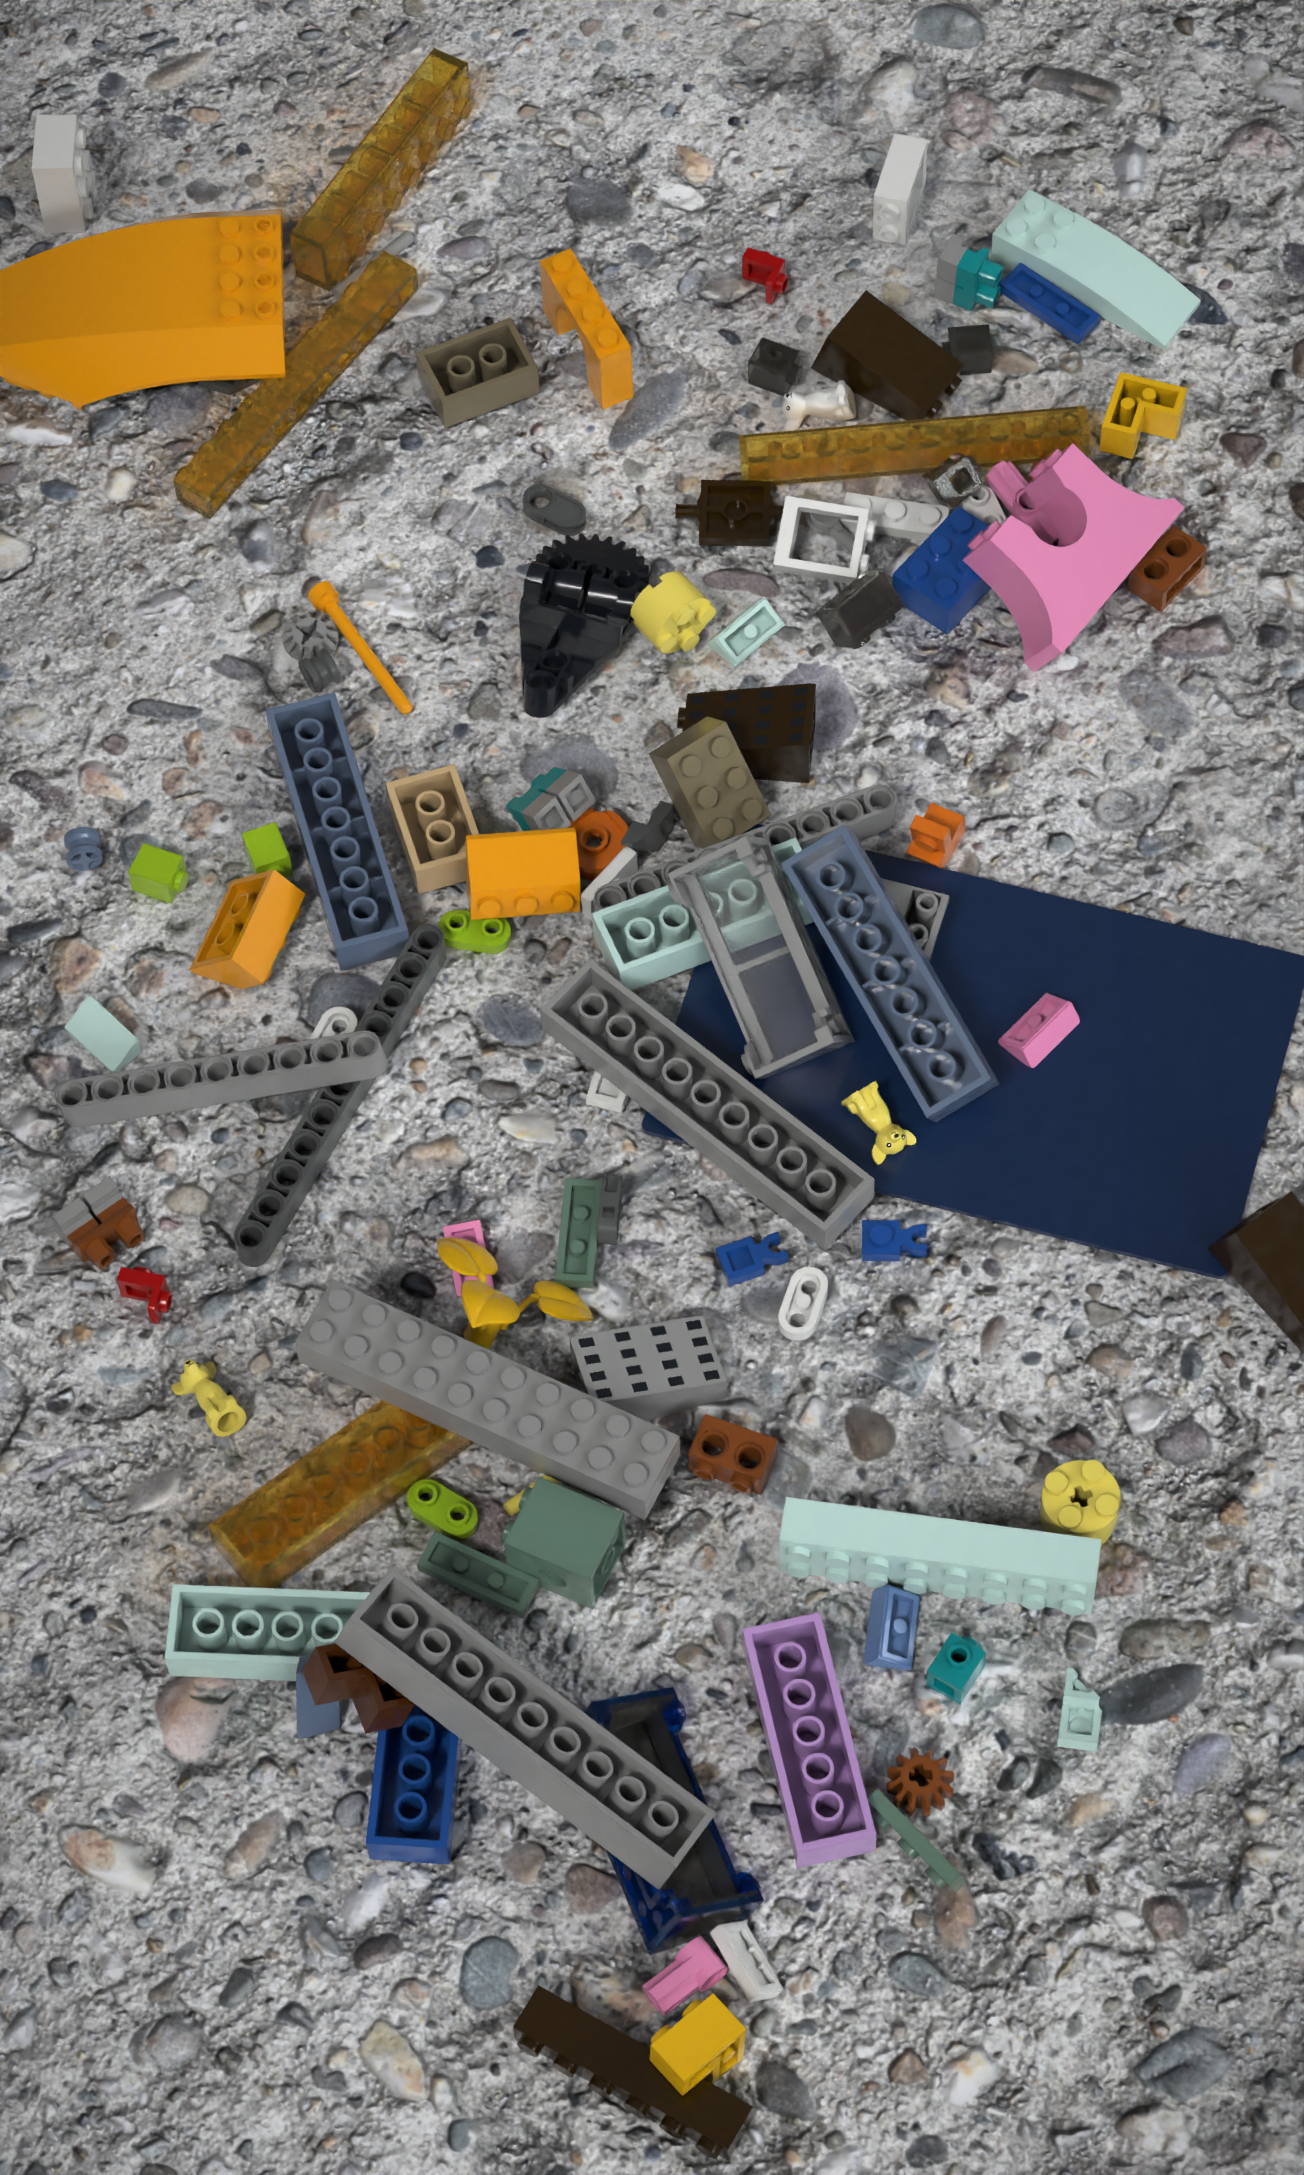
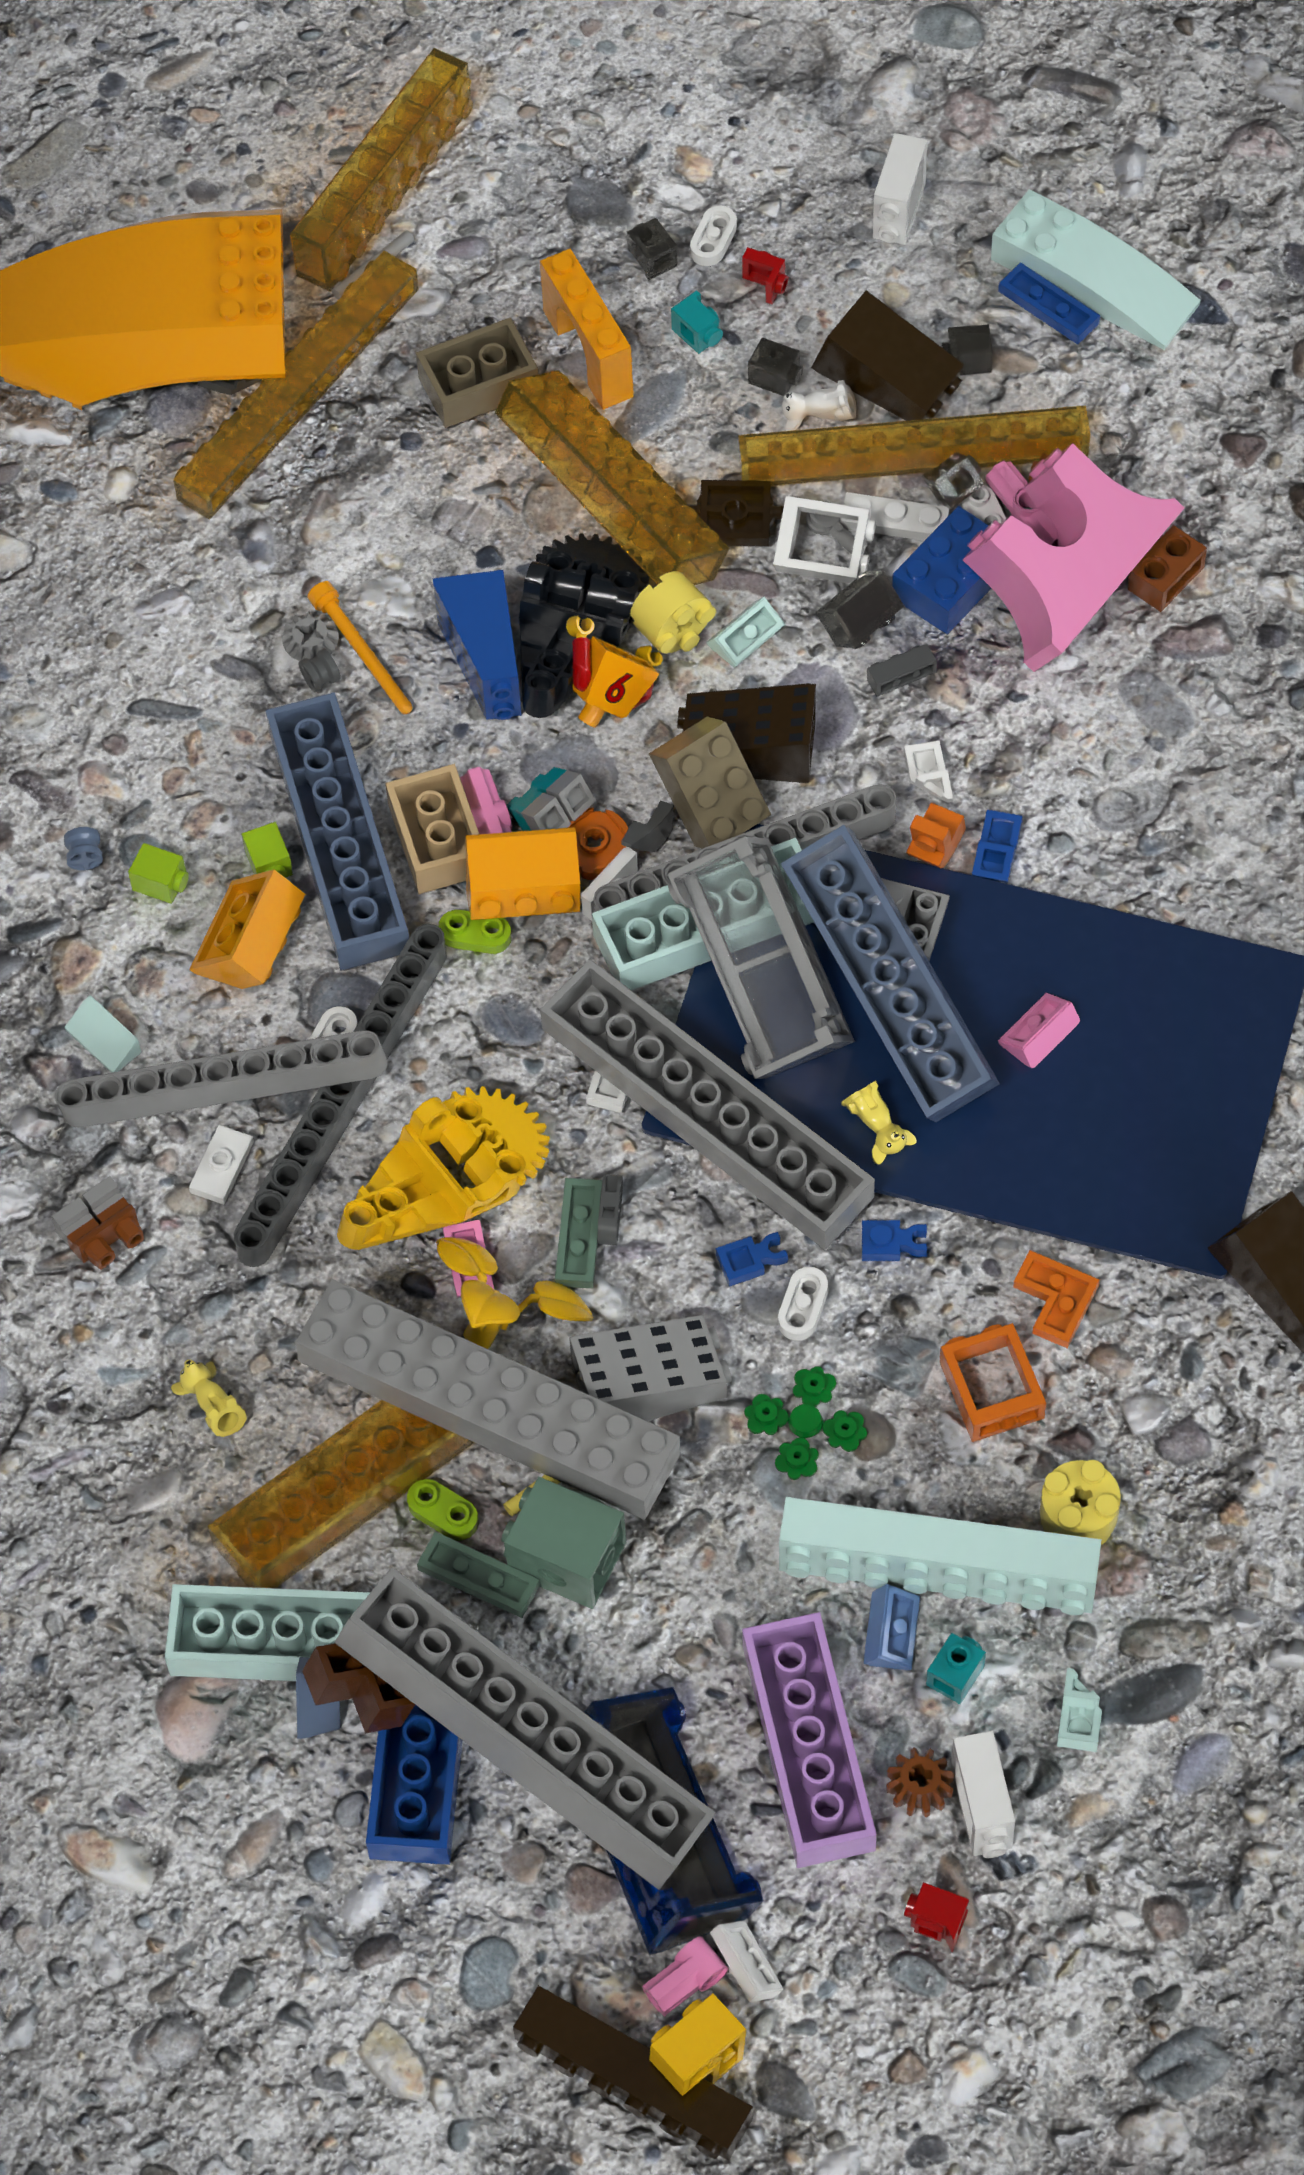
(62, 173): white brick -> none
(148, 1287): red bracket -> none
(221, 1164): none -> white plate
(419, 1194): none -> yellow connector
(478, 630): none -> blue slope
(486, 807): none -> bright pink piece
(560, 514): dark grey piece -> none
(608, 675): none -> light orange torso
(610, 478): none -> clear yellow brick
(652, 248): none -> clear smoke brick
(696, 323): none -> teal brick
(711, 238): none -> white plate
(736, 1446): dark orange brick -> none
(805, 1422): none -> green plant
(901, 669): none -> dark grey piece
(914, 1843): sand green plate -> none
(927, 769): none -> white slope
(937, 1914): none -> red window
(967, 276): teal hips -> none
(983, 1794): none -> white window
(997, 846): none -> blue slope
(1003, 1415): none -> orange window
(1065, 1293): none -> orange plate
(1140, 407): yellow brick -> none

